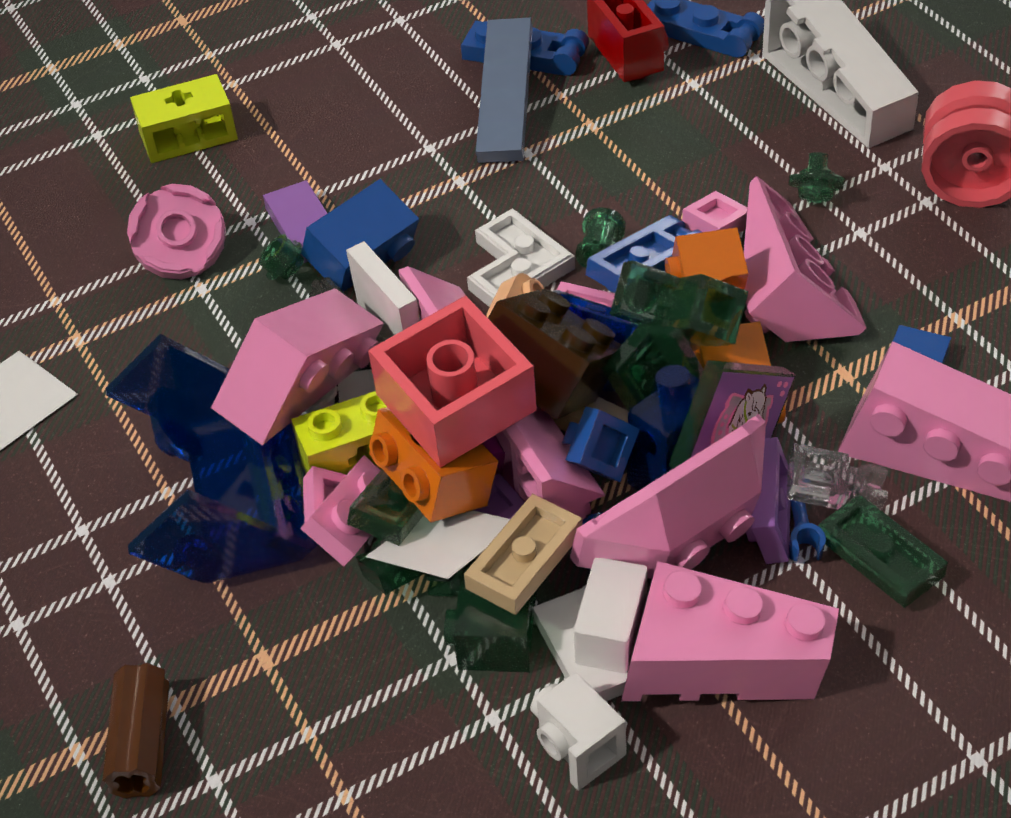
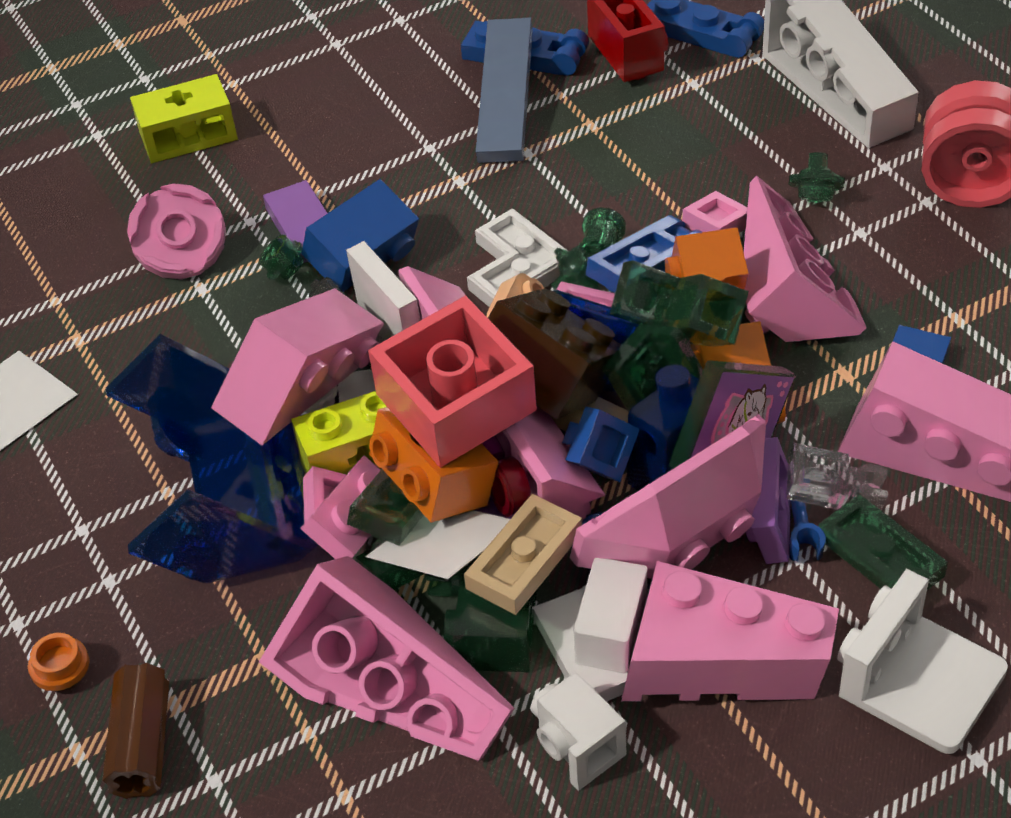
(58, 662): none -> orange plate
(375, 655): none -> bright pink wedge
(510, 486): none -> dark red tile
(572, 268): none -> clear green plant
(917, 670): none -> white bracket

